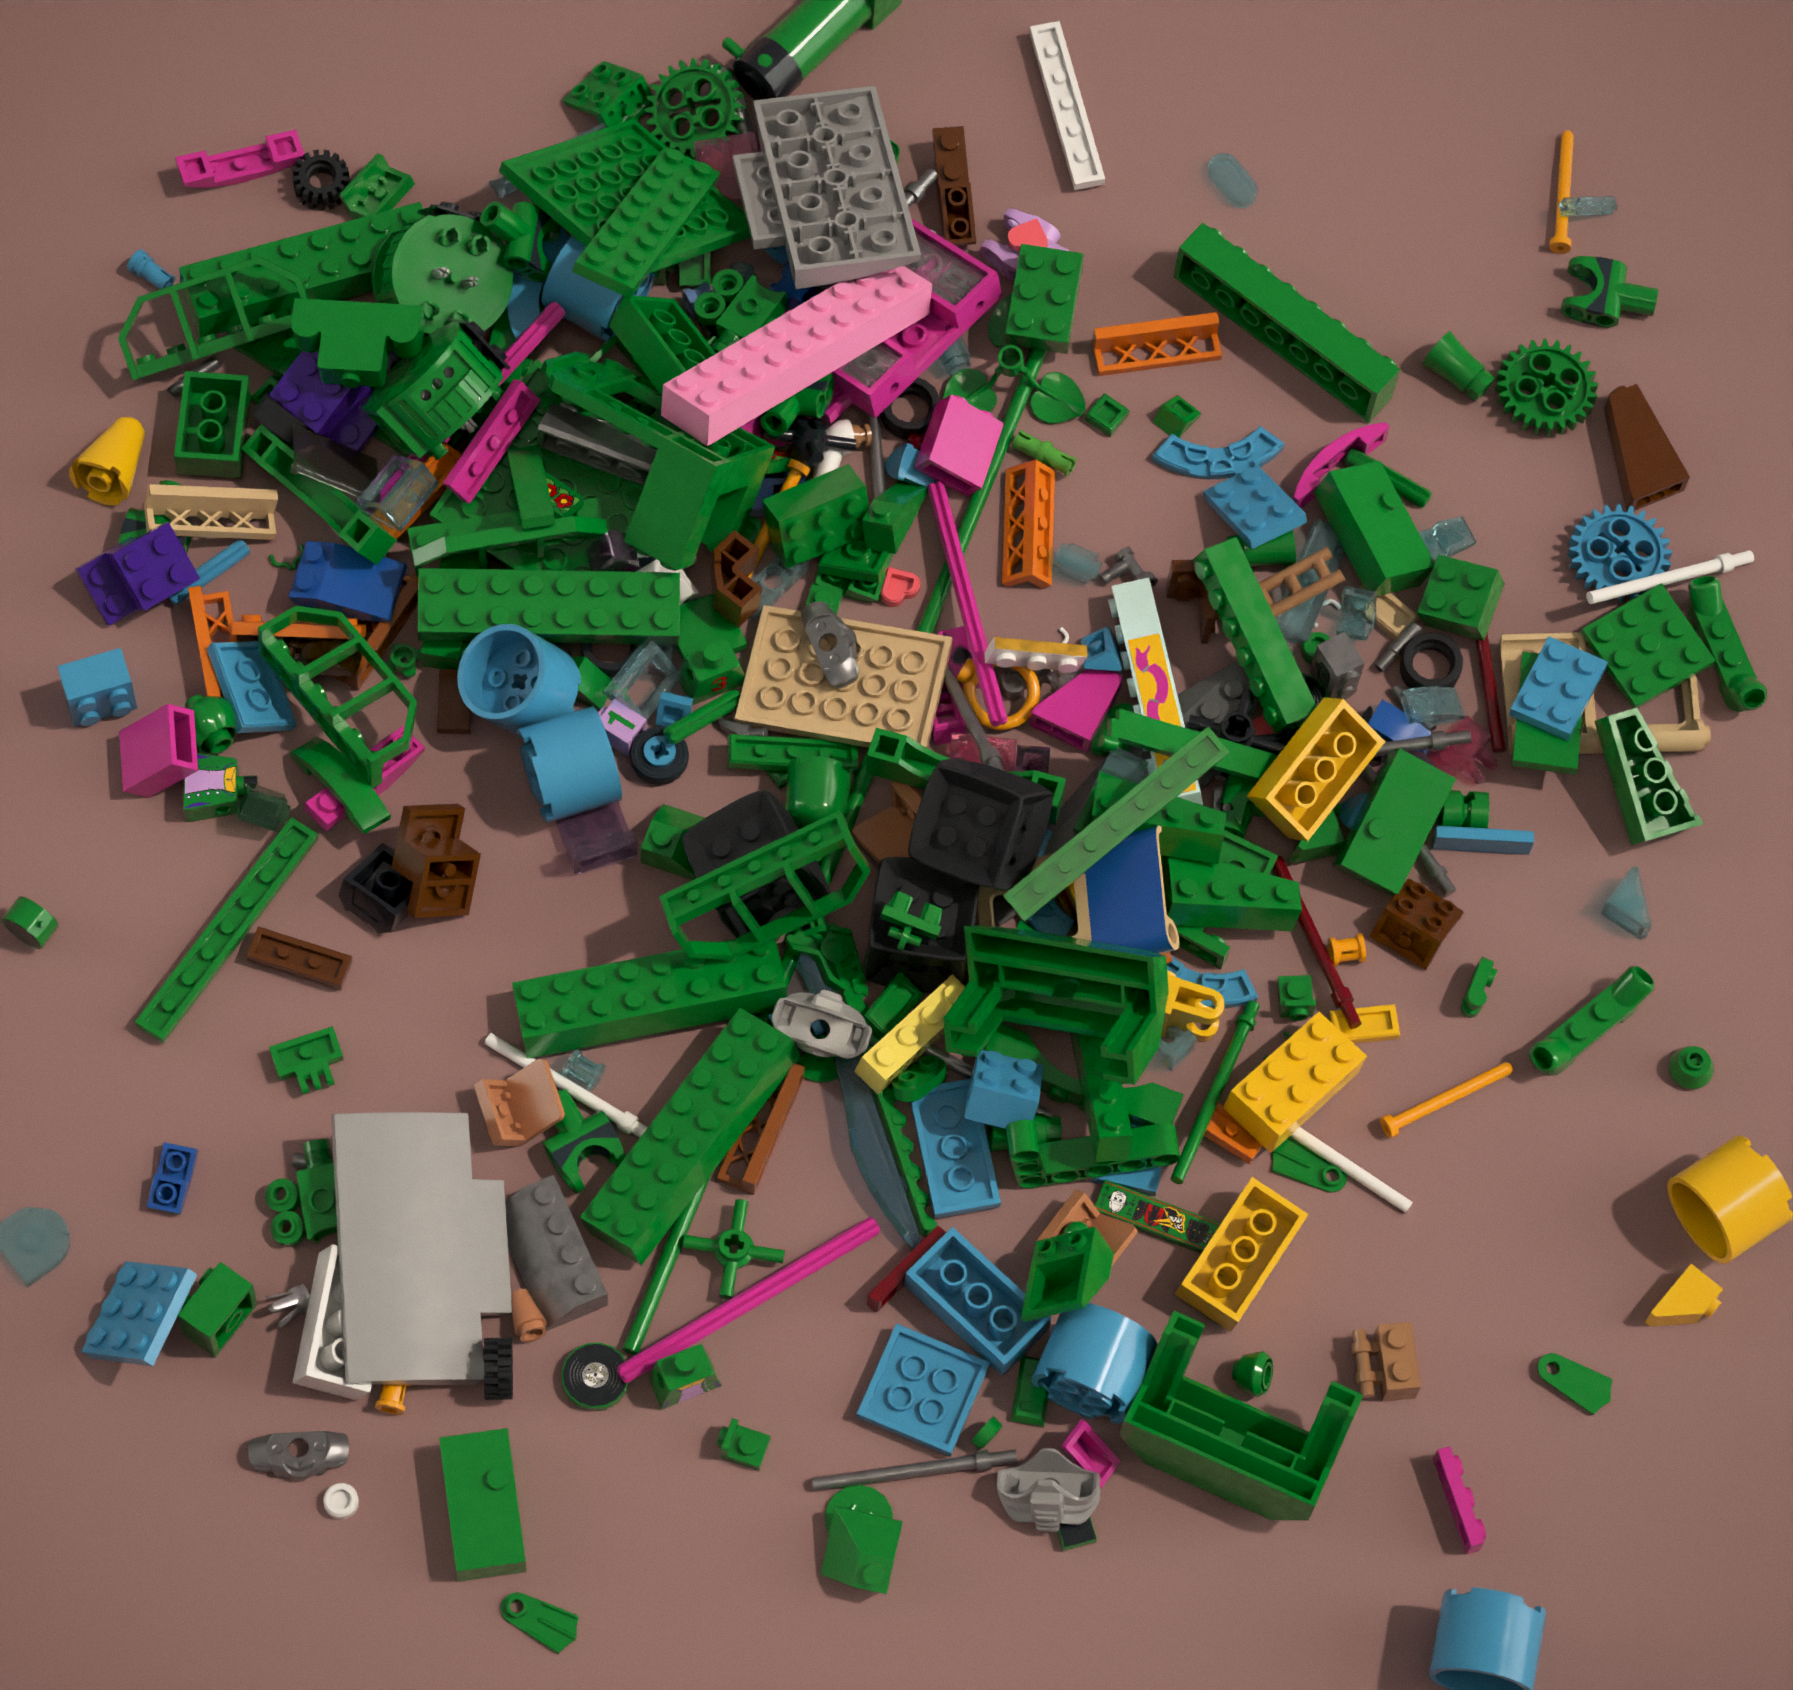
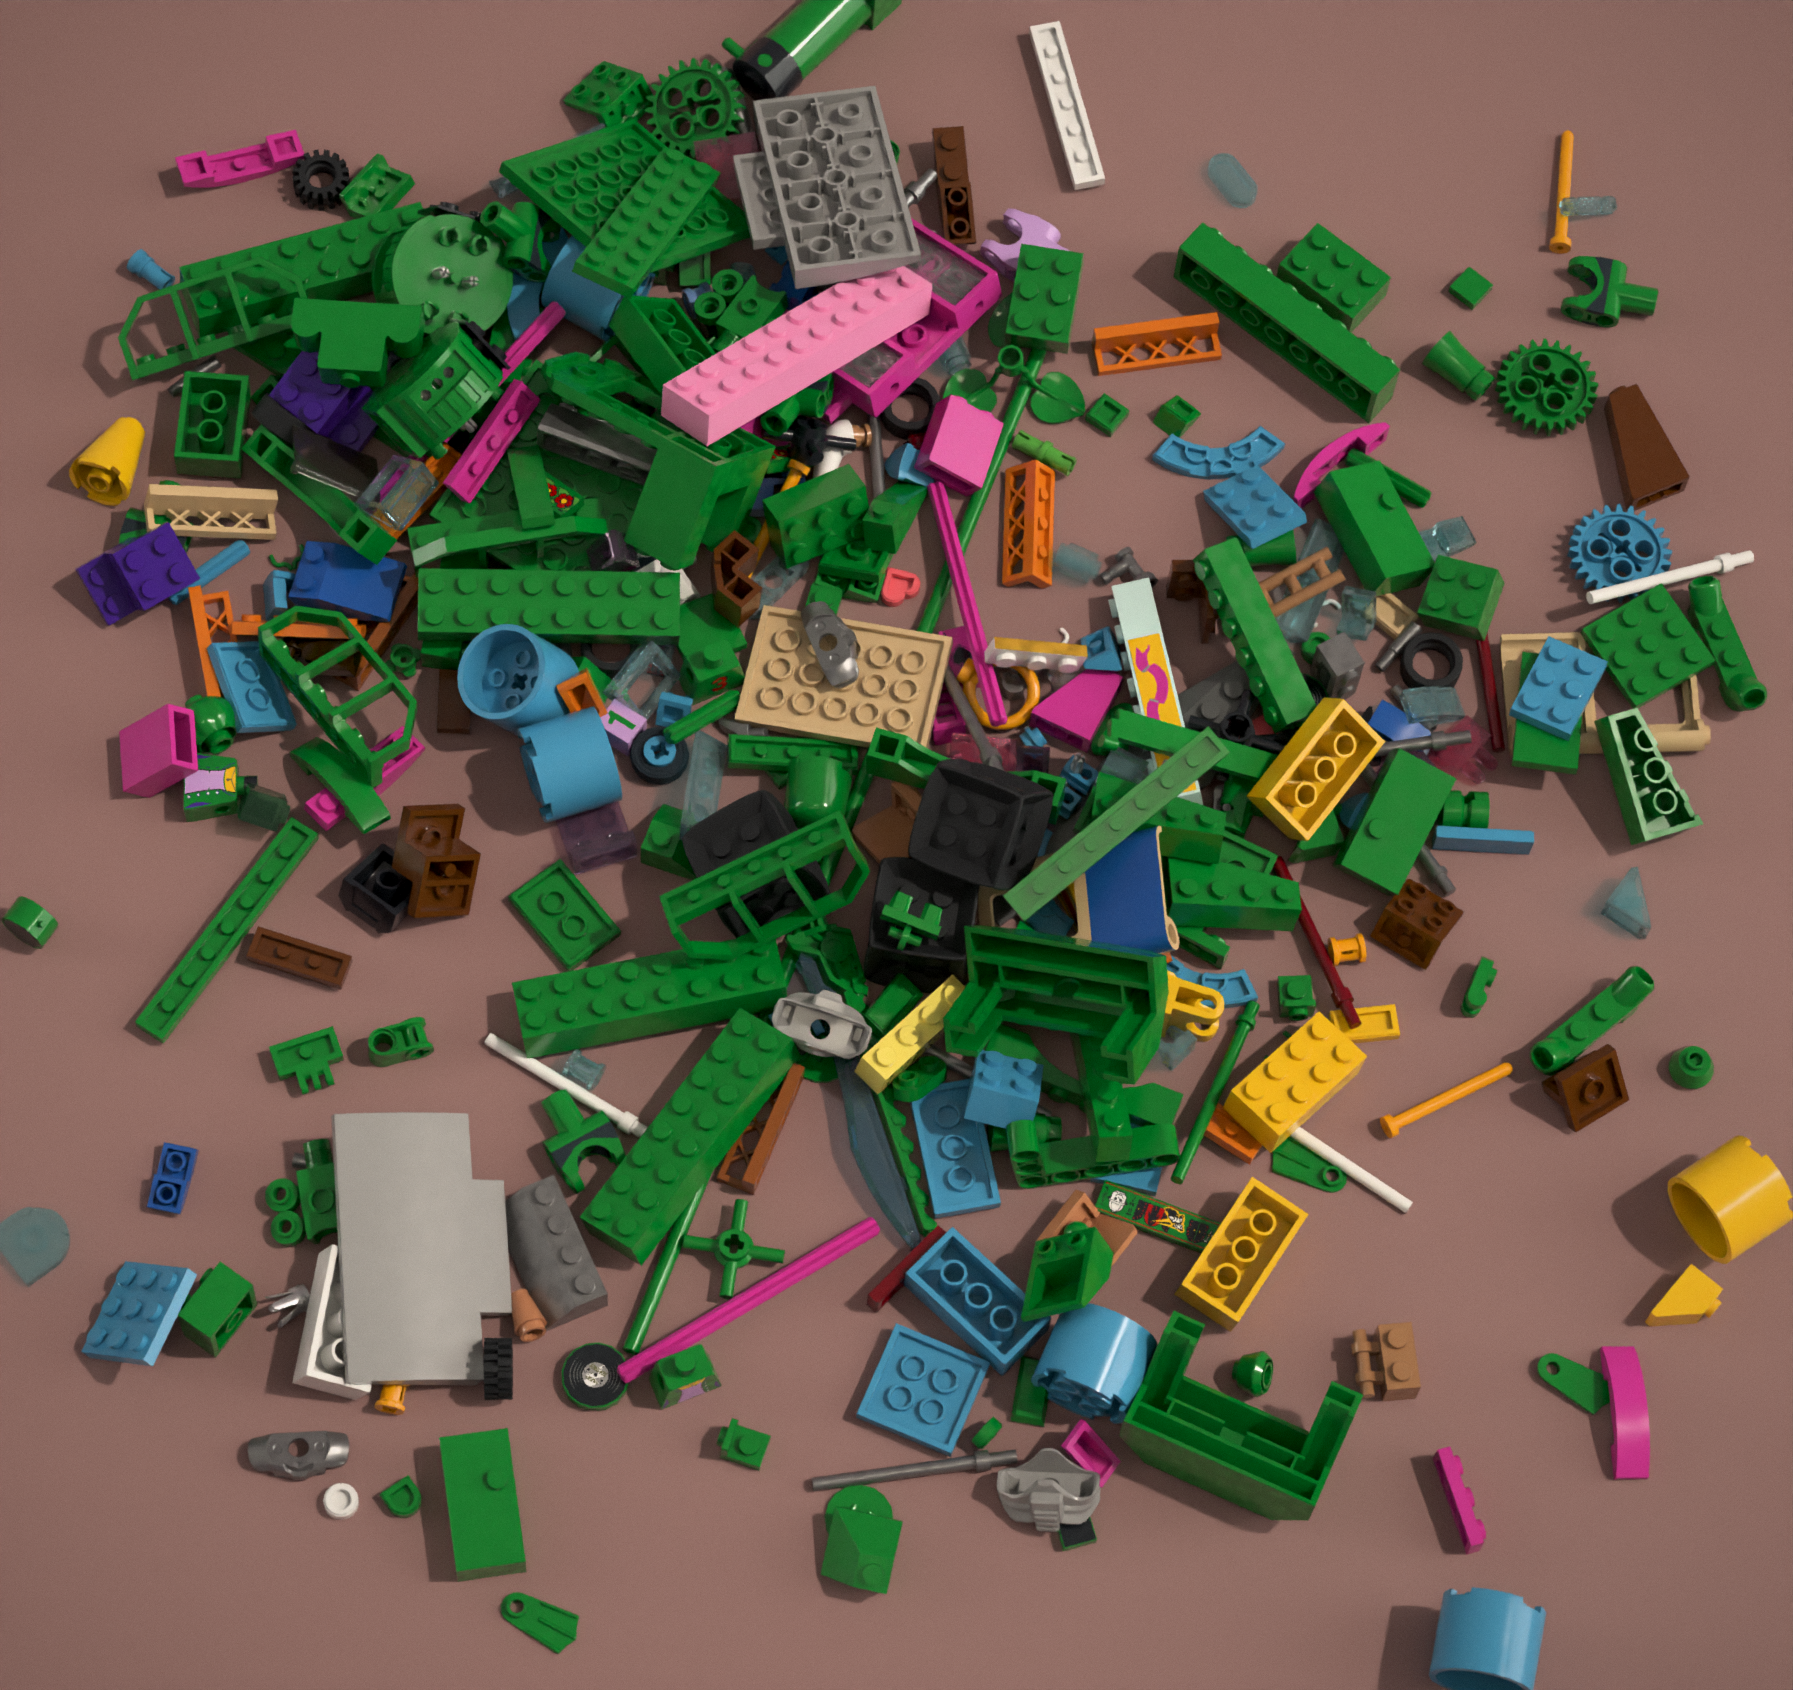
(97, 687): dark azure brick -> none
(275, 592): none -> dark azure tile
(402, 1042): none -> green piece
(402, 1498): none -> green tile
(520, 1105): nougat bracket -> none
(564, 915): none -> green tile
(580, 693): none -> orange slope
(703, 780): none -> clear light blue slope
(1027, 233): coral tile -> none
(1032, 737): none -> dark azure plate
(1073, 773): none -> dark azure piece
(1334, 277): none -> green brick
(1470, 288): none -> green tile
(1588, 1087): none -> reddish brown bracket
(1628, 1412): none -> dark pink slope

